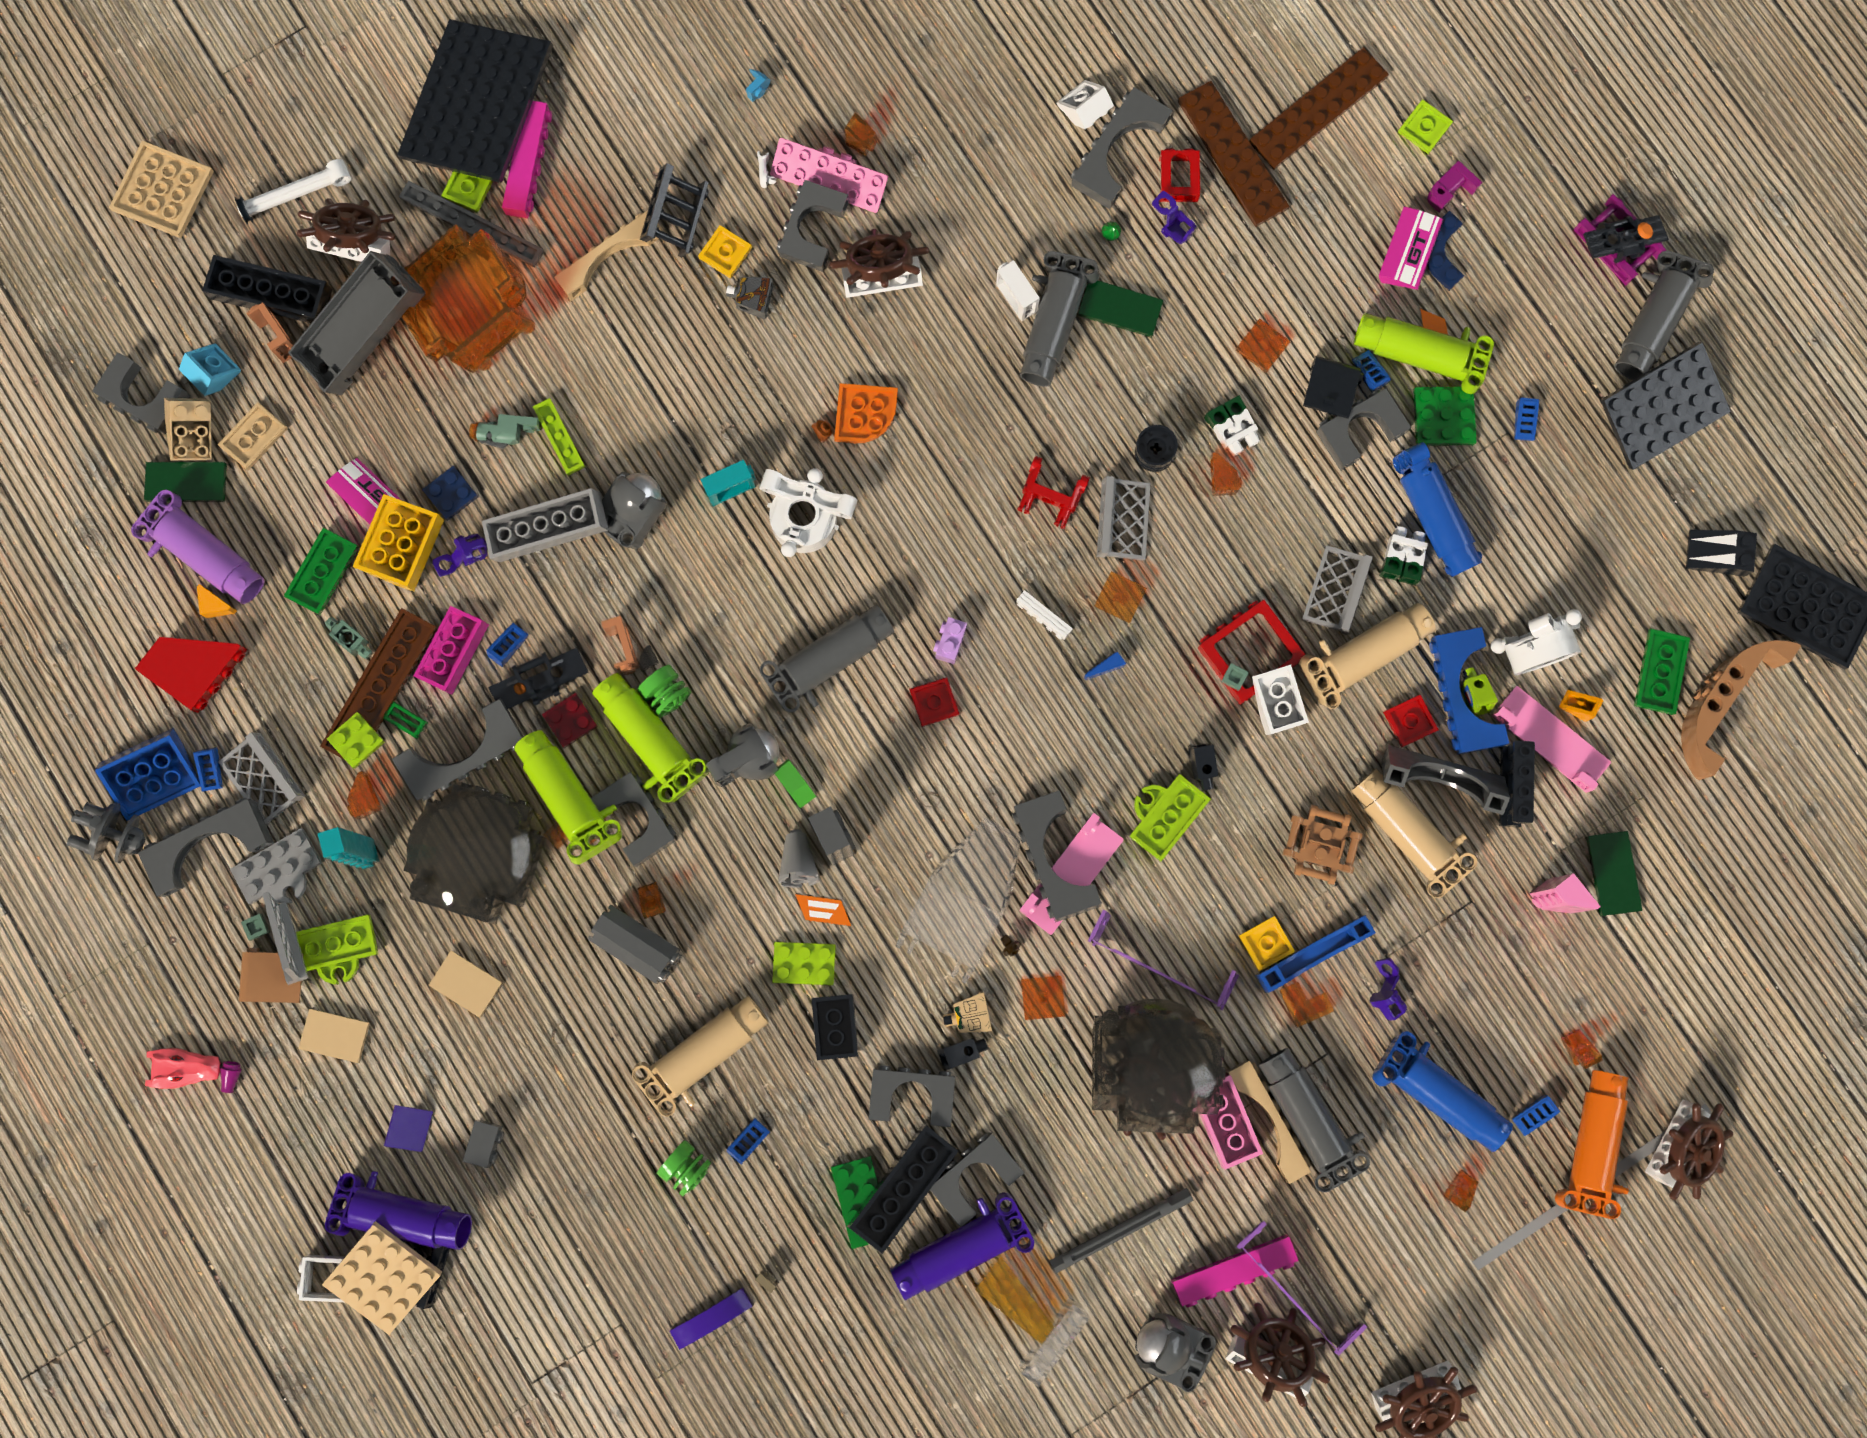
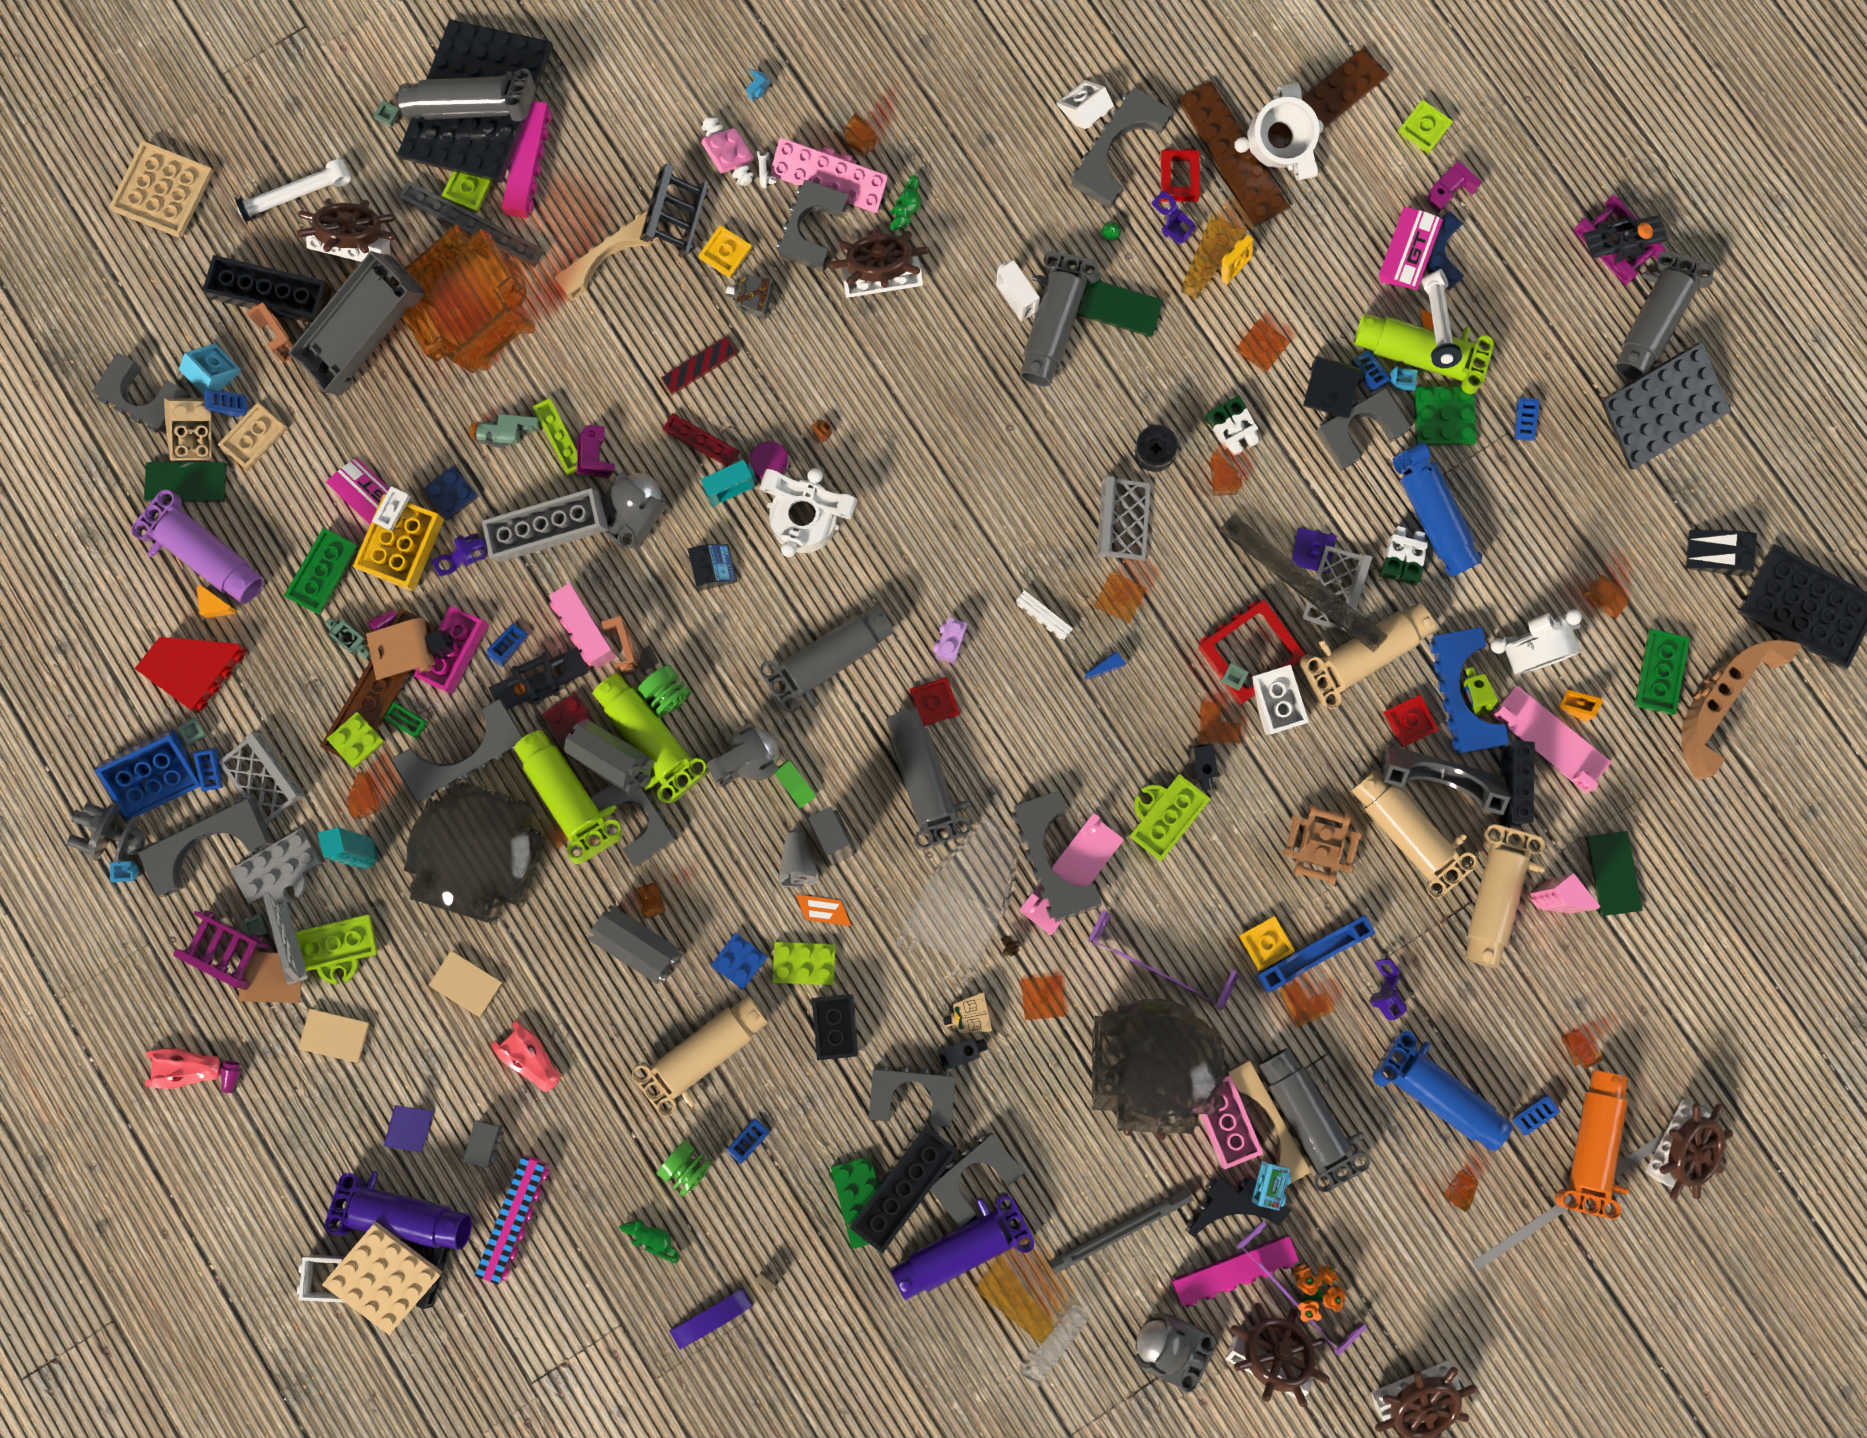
(124, 871): none -> dark azure plate
(192, 731): none -> sand green plate
(220, 970): none -> magenta fence
(238, 402): none -> blue slope
(382, 621): none -> magenta cone
(387, 114): none -> sand green plate
(391, 508): none -> white plate
(400, 648): none -> medium nougat door
(440, 643): none -> black plate
(469, 97): none -> dark grey piece
(511, 1220): none -> brick
(526, 1056): none -> coral animal
(580, 623): none -> bright pink brick
(589, 453): none -> magenta piece
(609, 756): none -> dark grey brick
(653, 1238): none -> green animal
(699, 365): none -> dark red tile
(700, 440): none -> dark red tile
(712, 566): none -> black slope
(727, 151): none -> bright pink plate
(739, 961): none -> blue plate
(769, 456): none -> magenta tile
(864, 412): orange plate -> none
(906, 204): none -> green animal
(924, 780): none -> dark grey piece
(1035, 491): red connector -> none
(1214, 730): none -> clear orange plate
(1216, 242): none -> clear yellow wedge
(1227, 1202): none -> black arch
(1237, 259): none -> yellow plate
(1271, 1186): none -> medium azure slope
(1304, 583): none -> clear smoke plate
(1305, 131): none -> white piece
(1310, 548): none -> dark purple piece
(1311, 1286): none -> orange plant
(1403, 378): none -> dark azure plate
(1446, 353): none -> white piece
(1500, 893): none -> tan piece
(1606, 596): none -> clear orange slope

